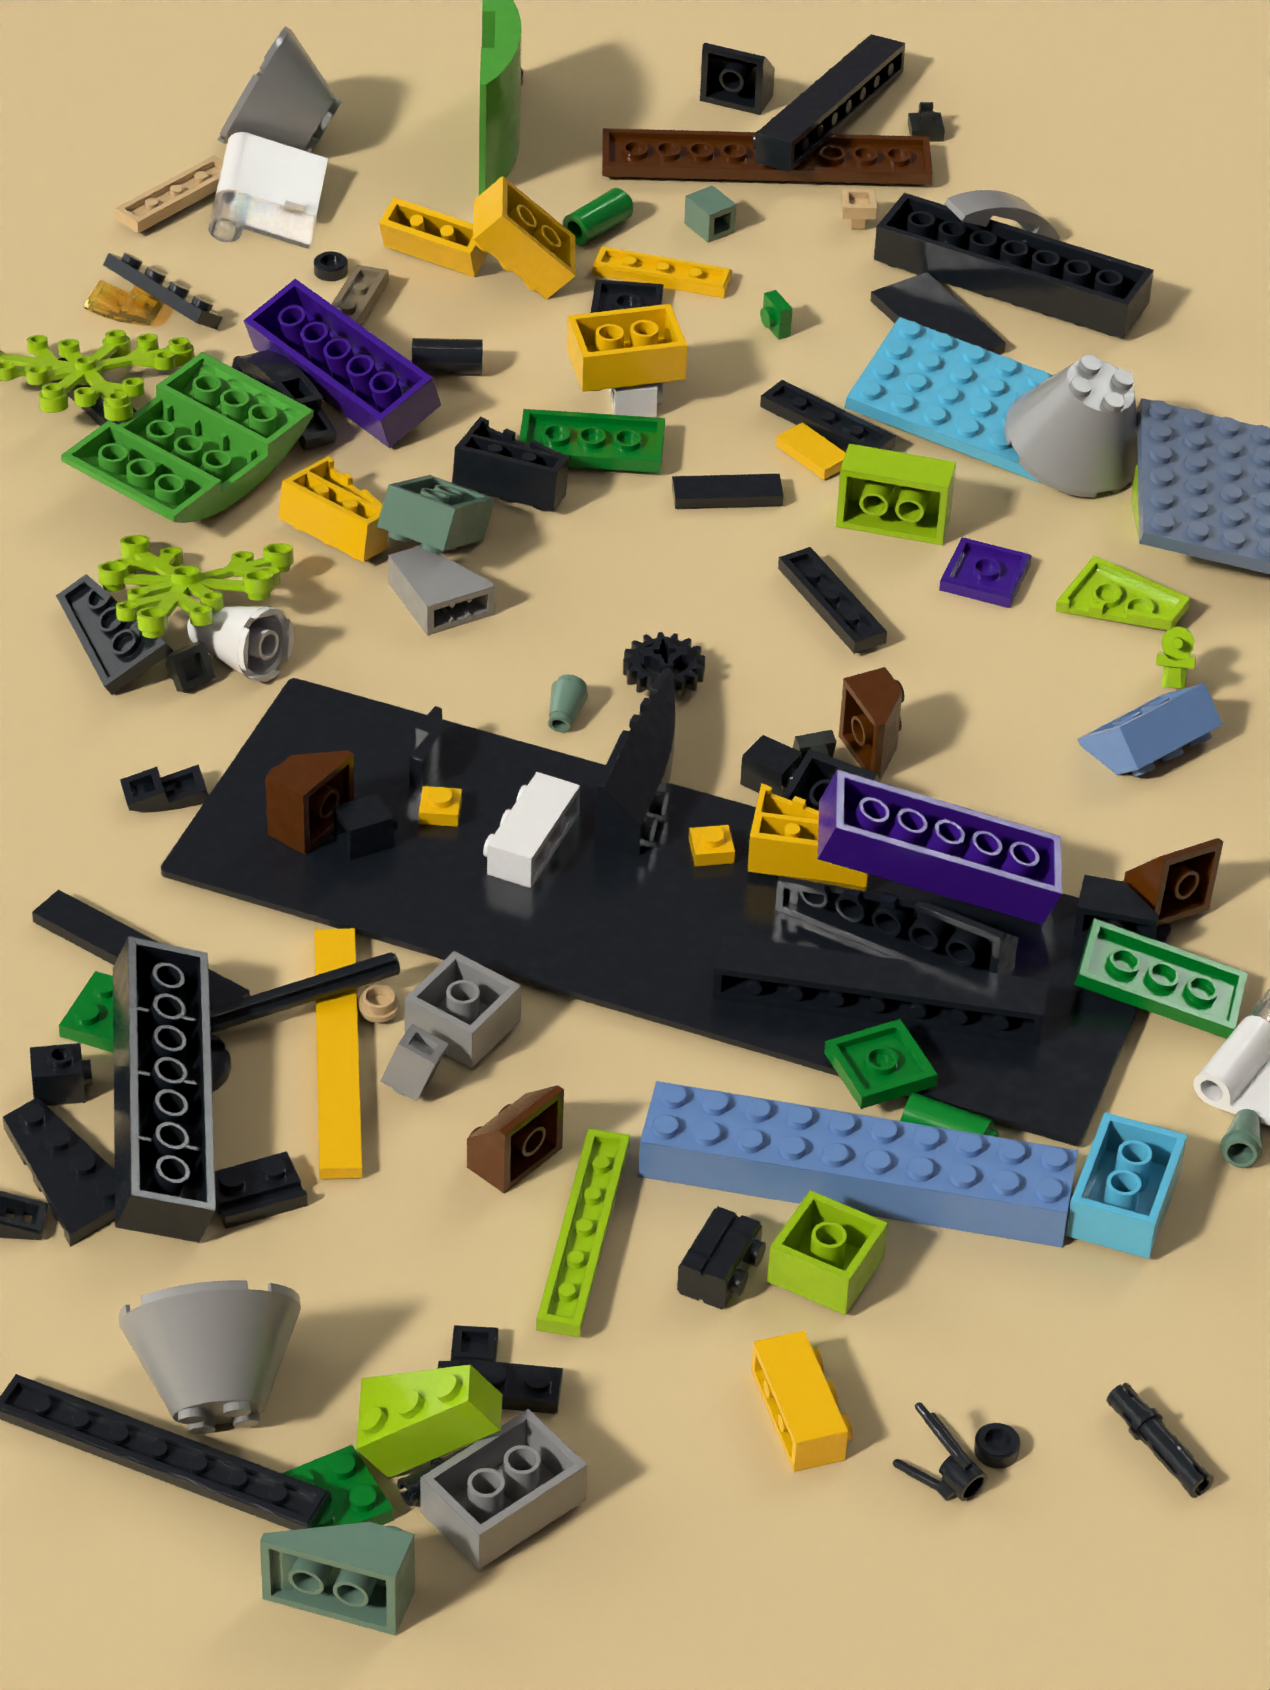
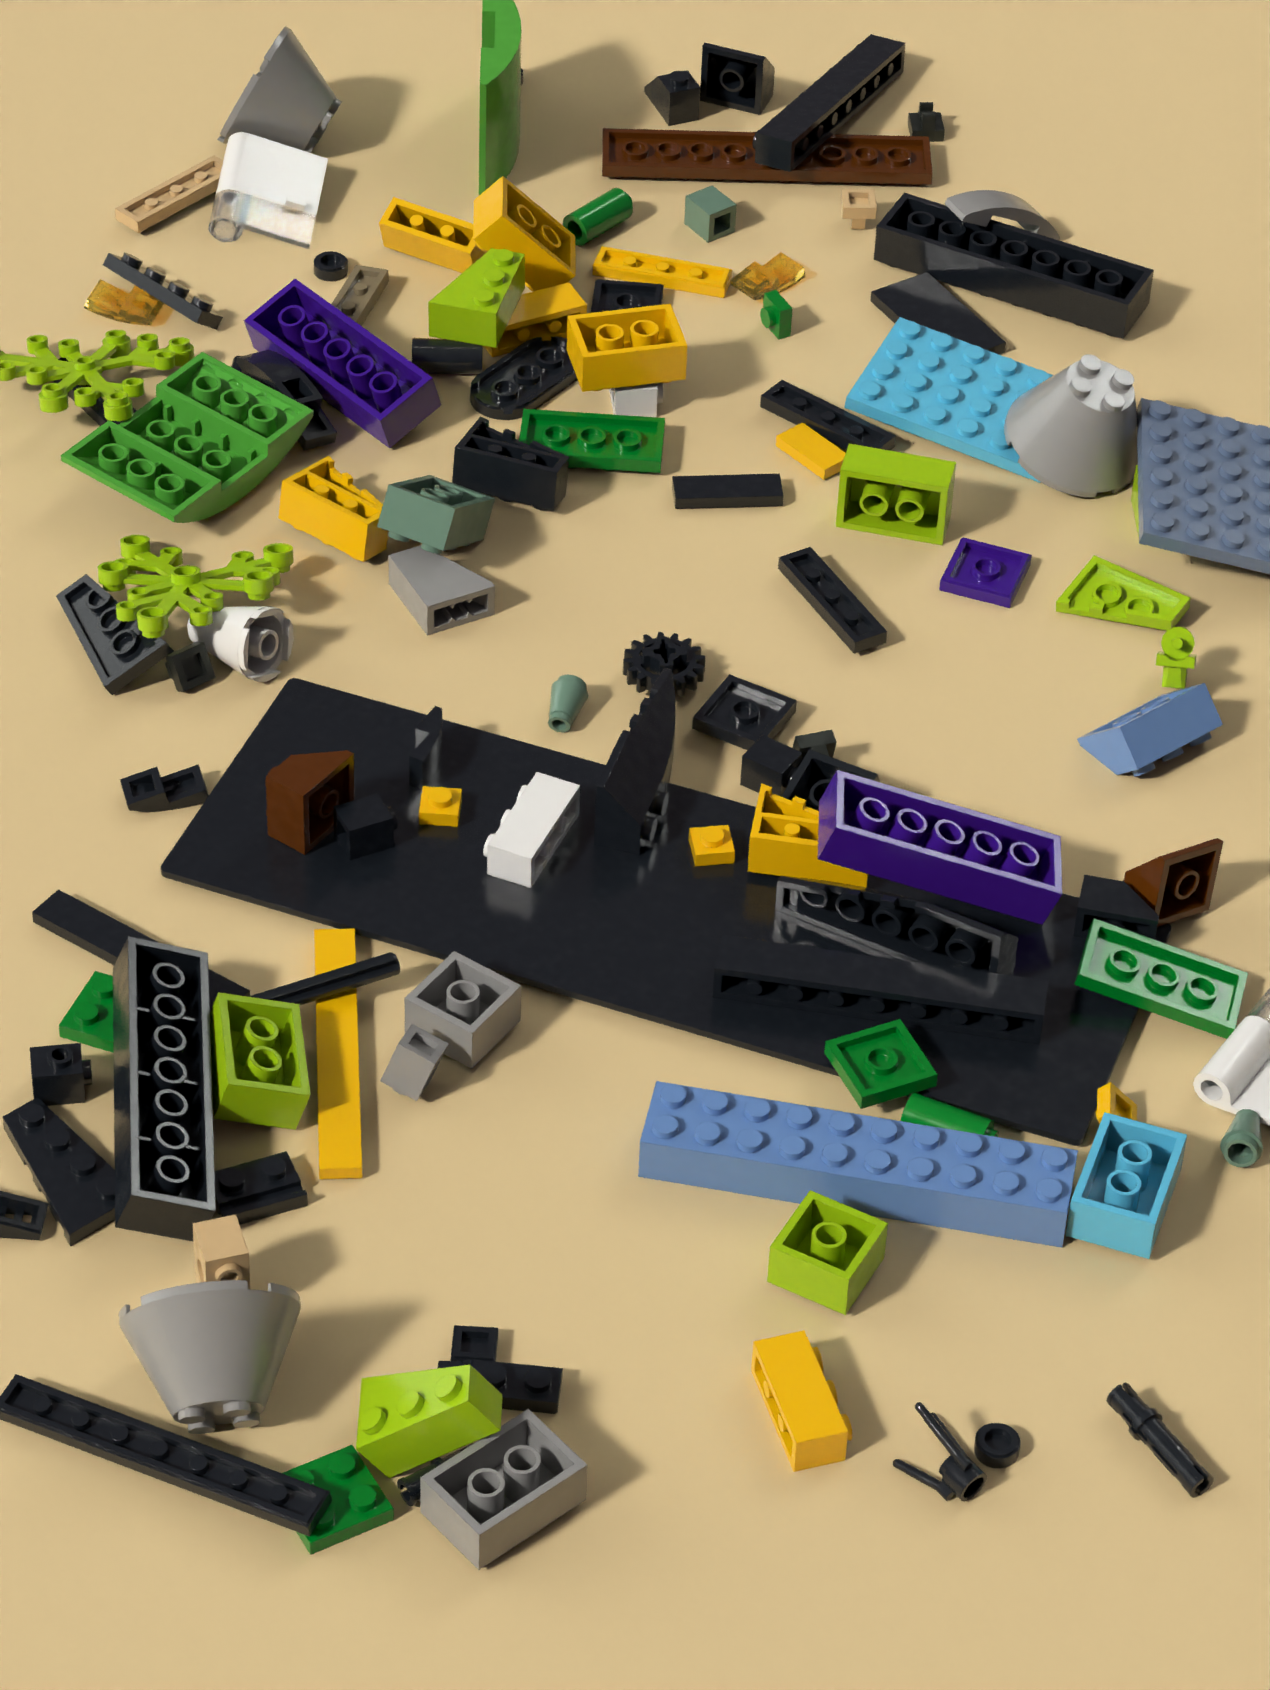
(220, 1250): none -> tan brick
(258, 1061): none -> lime brick
(342, 1572): sand green slope -> none
(378, 1003): tan plate -> none
(479, 300): none -> lime wedge
(518, 1138): reddish brown slope -> none
(523, 379): none -> black tile
(540, 315): none -> yellow brick
(583, 1233): lime plate -> none
(675, 97): none -> black slope
(720, 1258): black brick -> none
(743, 713): none -> black plate
(776, 274): none -> clear yellow slope
(871, 718): reddish brown slope -> none
(1115, 1102): none -> yellow plate

